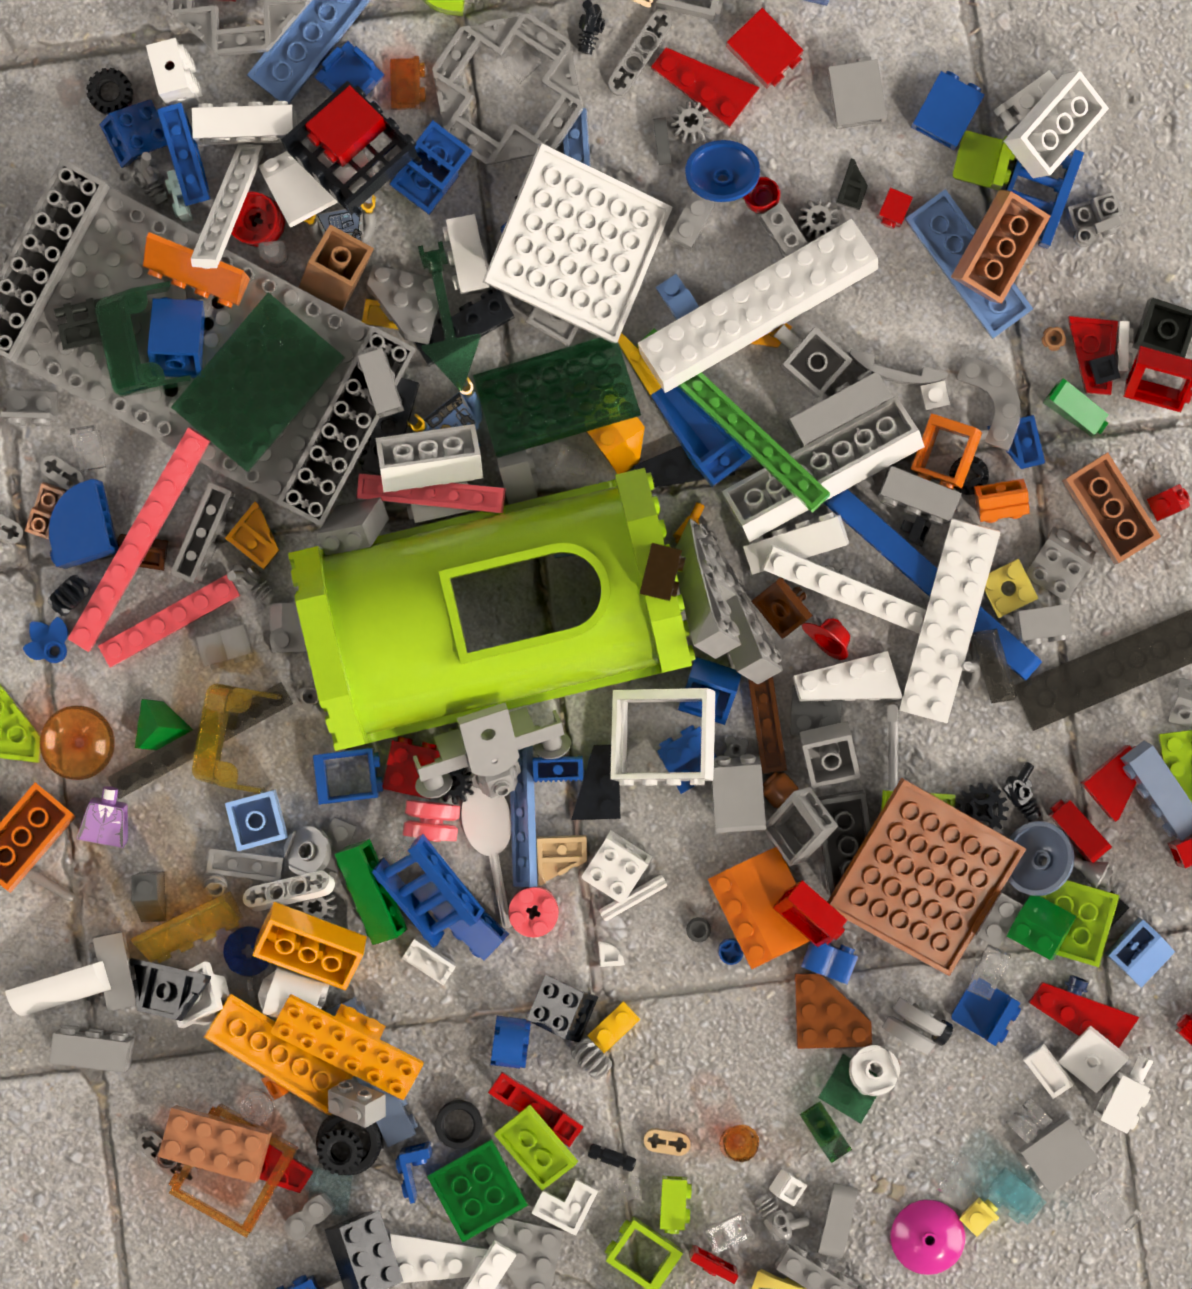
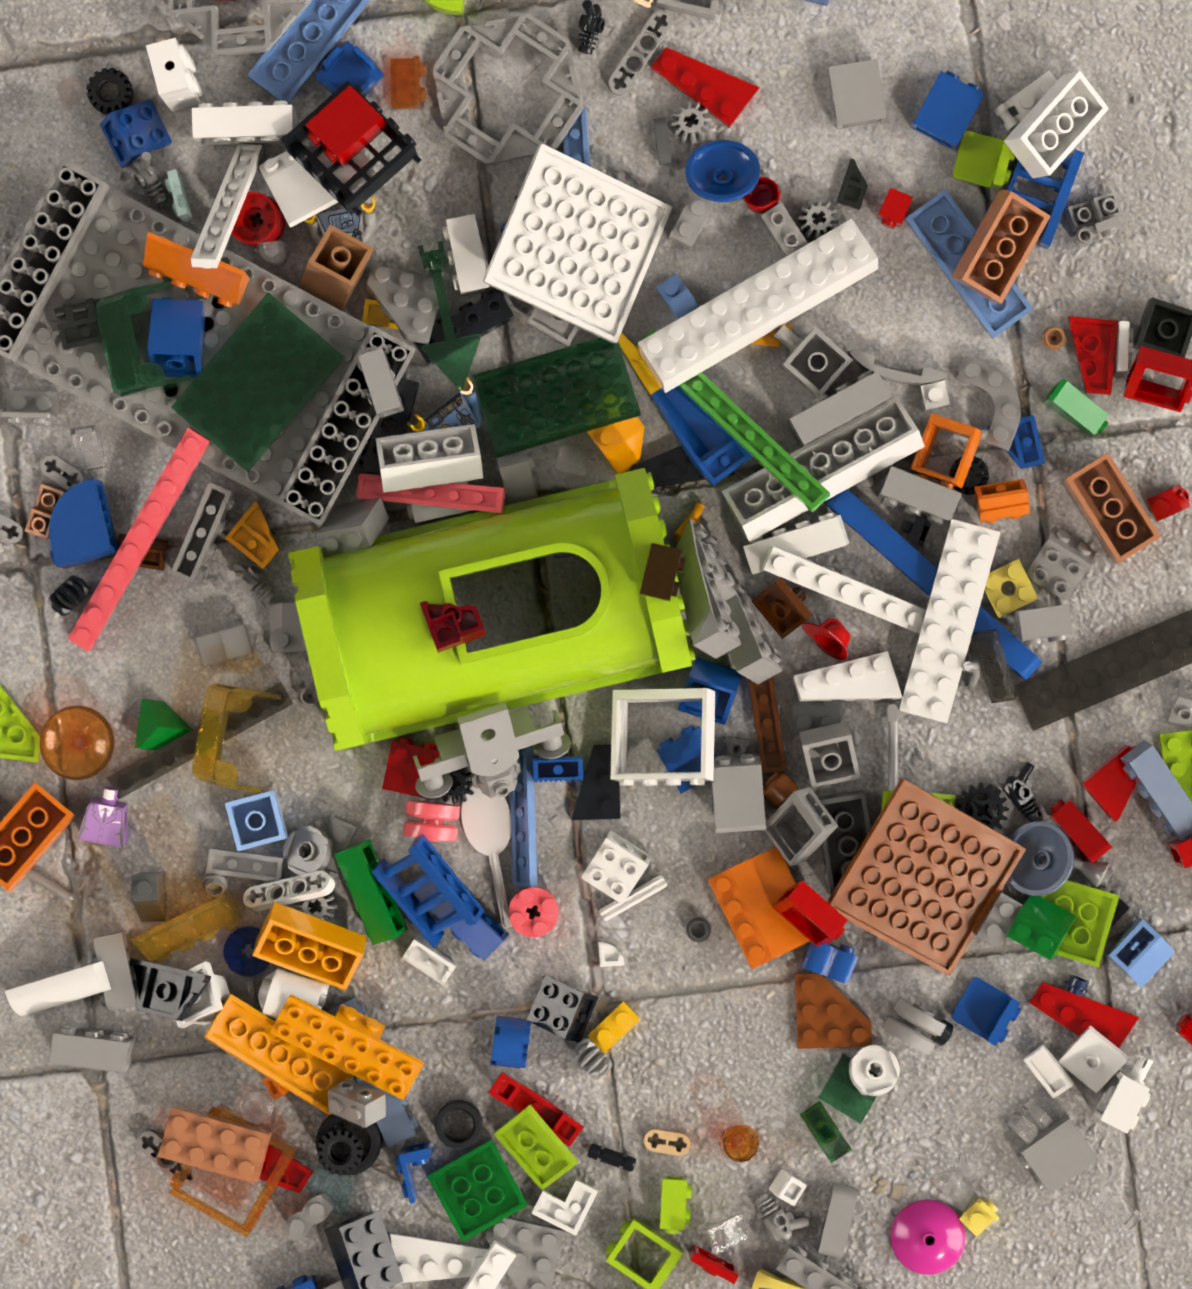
(46, 637): blue plate -> none
(168, 620): coral plate -> none
(184, 154): blue window -> none
(322, 778): blue window -> none
(436, 173): blue bracket -> none
(452, 624): none -> dark red slope
(559, 855): tan wing -> none
(730, 951): blue wheel -> none
(765, 49): red brick -> none
(988, 972): clear slope -> none
(1015, 1196): clear light blue brick -> none
(1104, 369): black plate -> none

